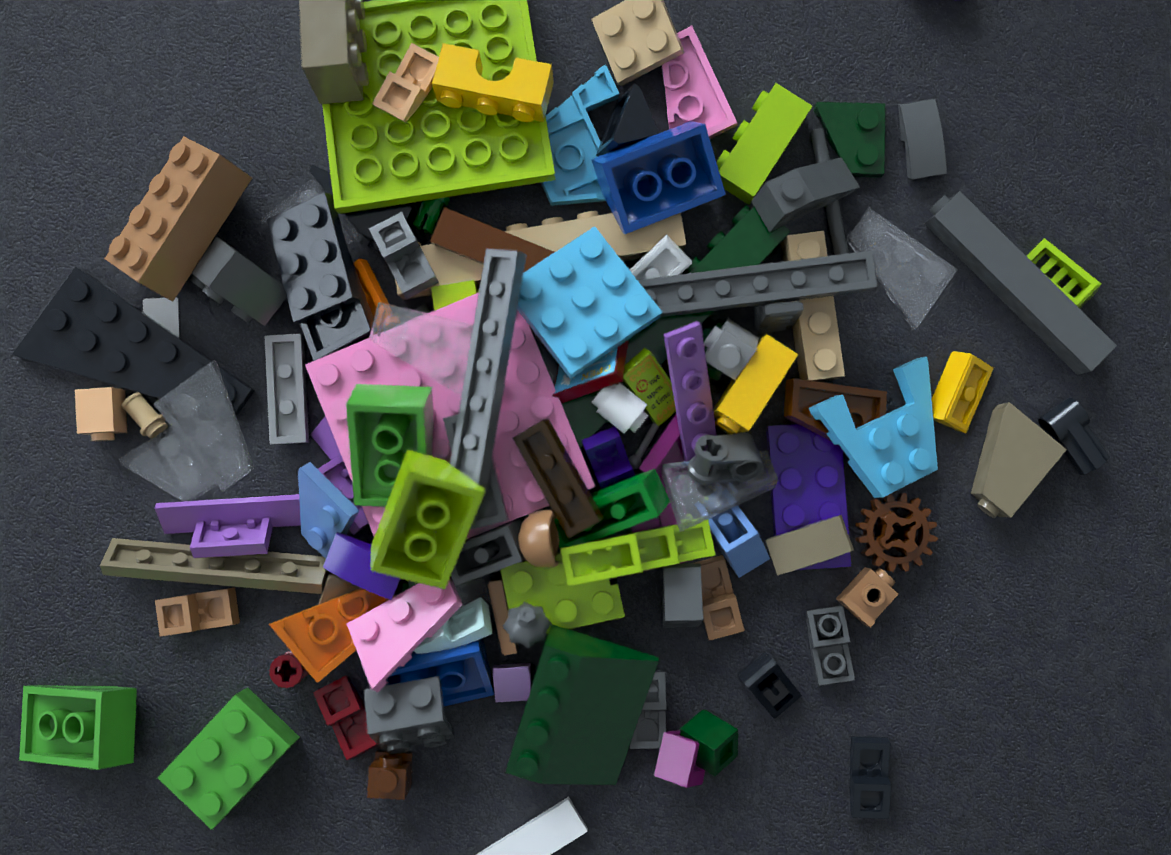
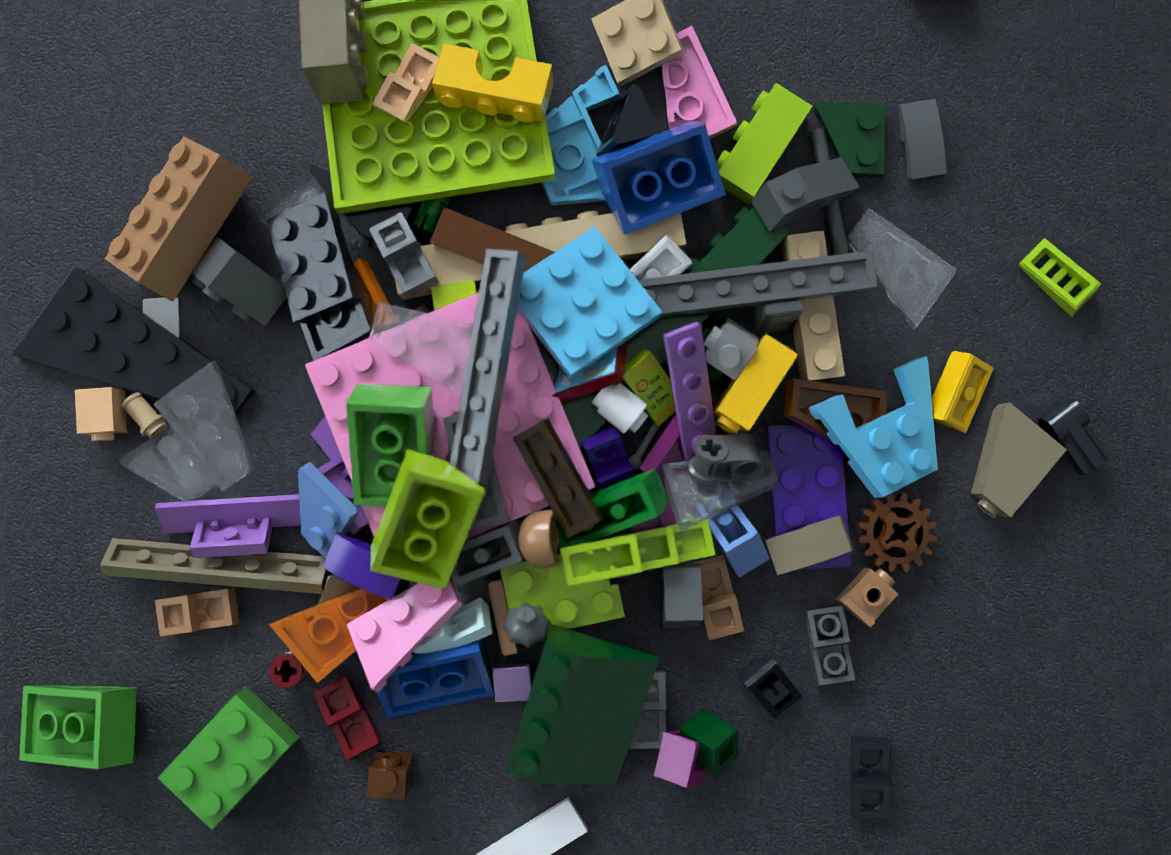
(286, 389): light grey plate -> none
(407, 715): dark grey bracket -> none
(1019, 283): dark grey brick -> none

